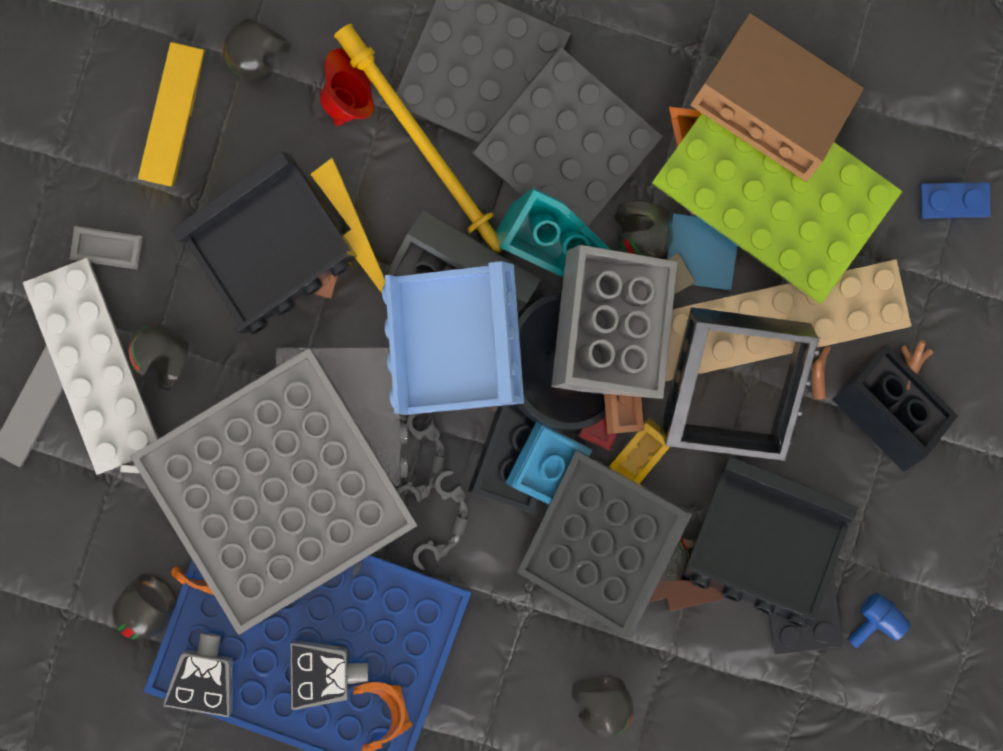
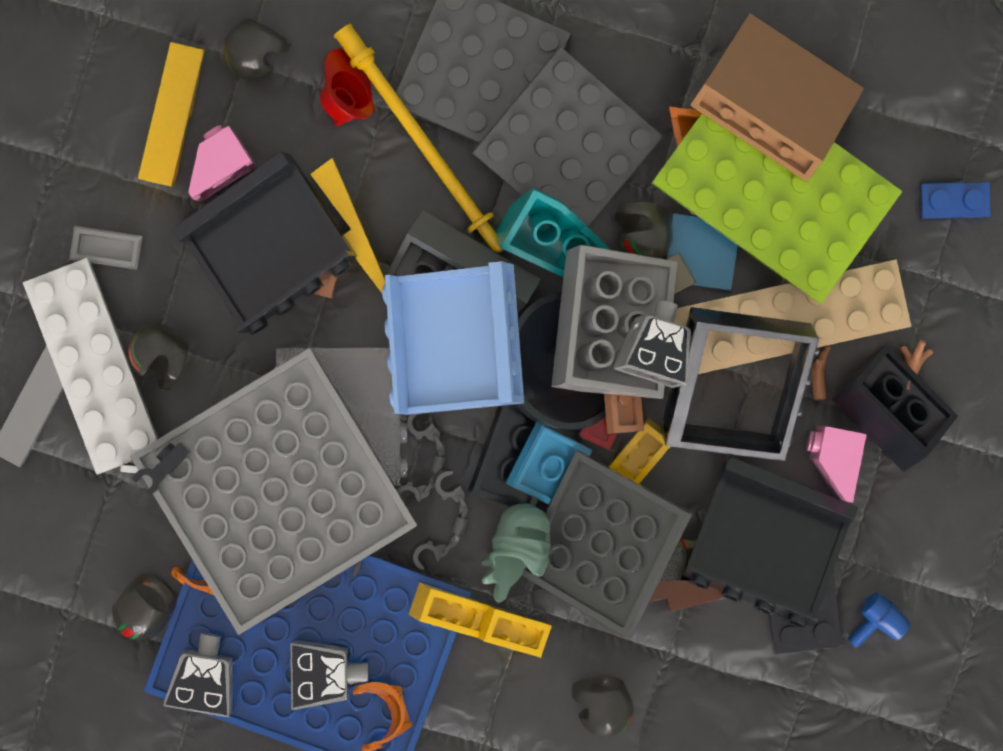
(169, 460): none -> black plate
(218, 163): none -> bright pink slope
(479, 620): none -> yellow slope
(518, 542): none -> sand green piece
(657, 348): none -> torso
(837, 458): none -> bright pink slope

